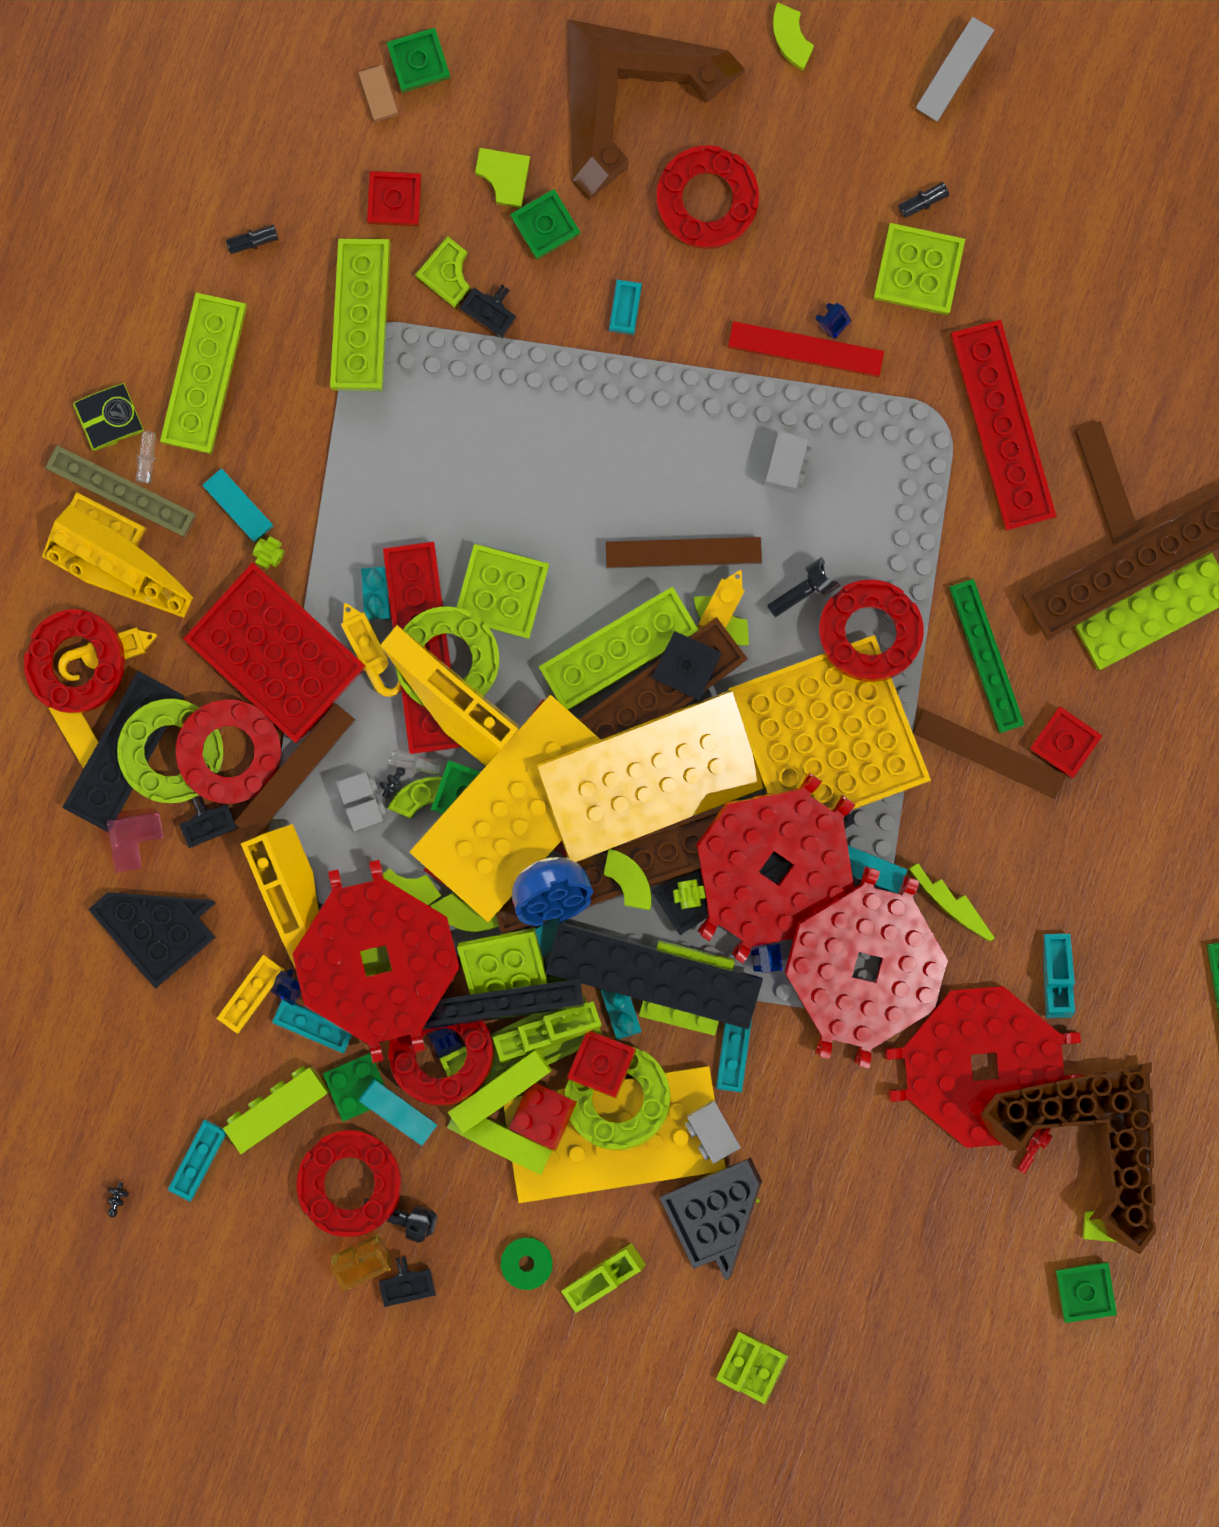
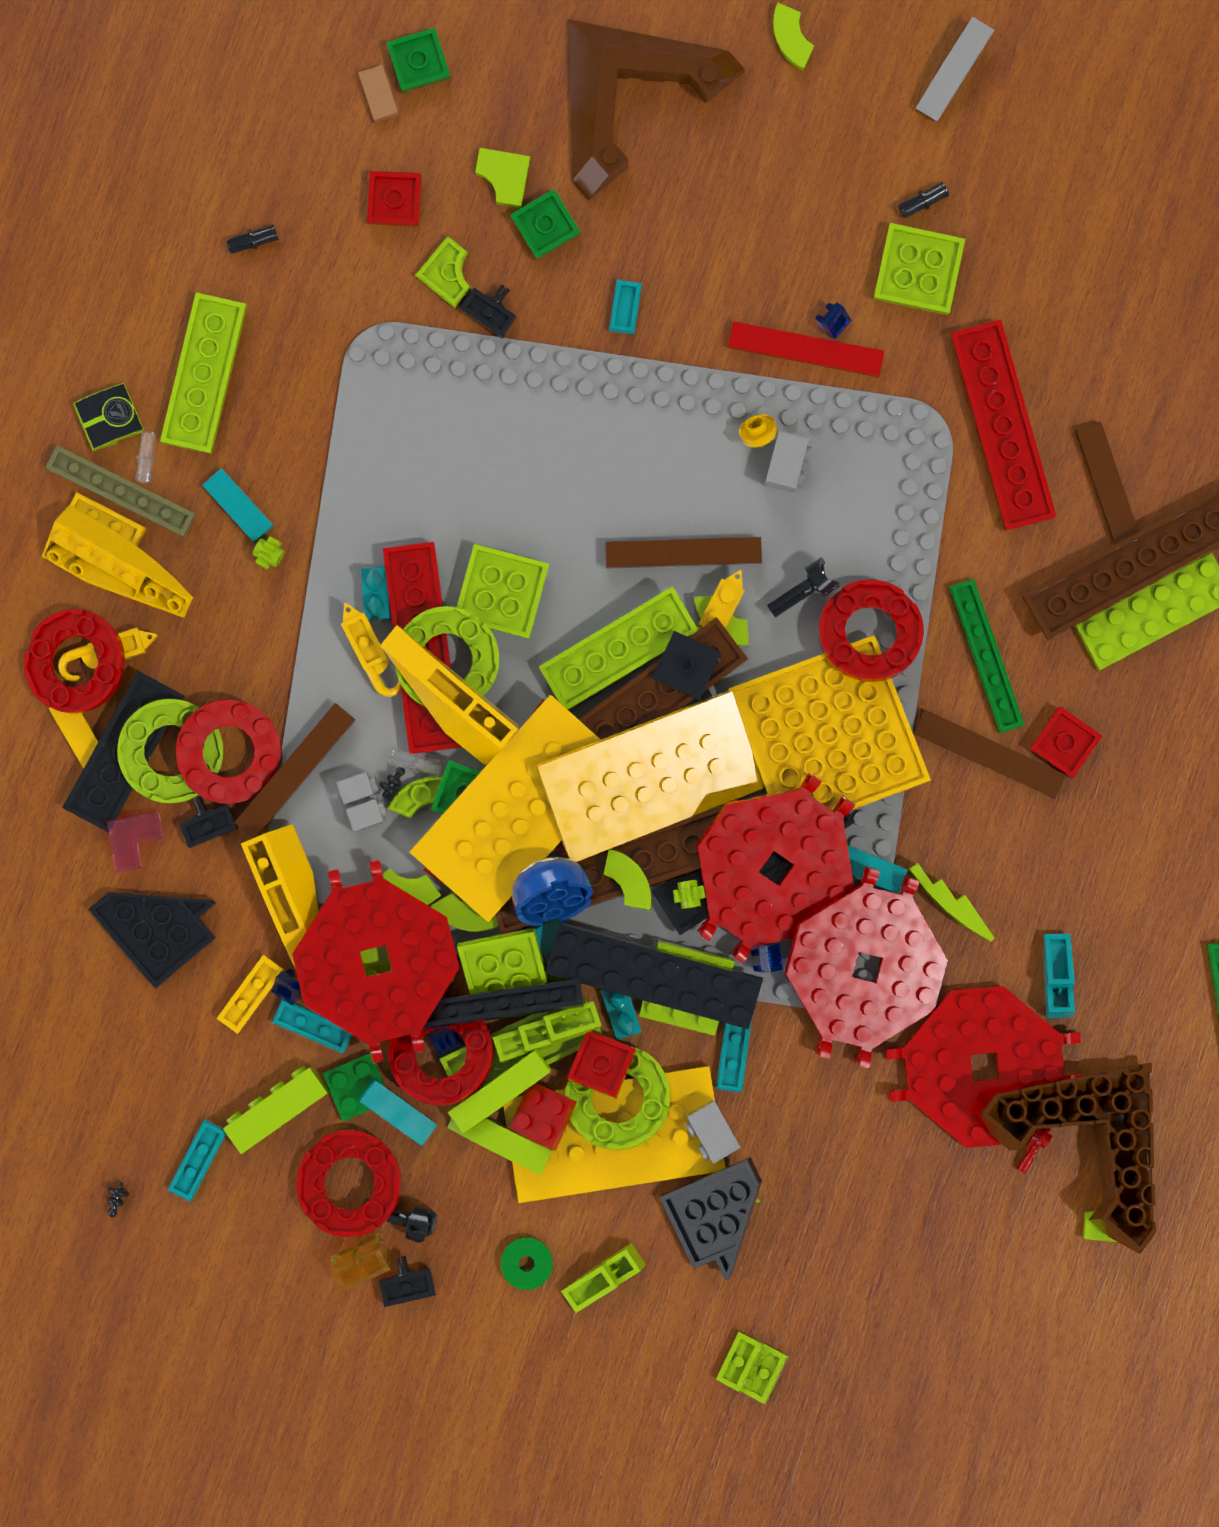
(274, 652): red plate -> none
(360, 315): lime plate -> none
(714, 161): red plate -> none
(758, 430): none -> yellow plate
(1086, 1292): green plate -> none

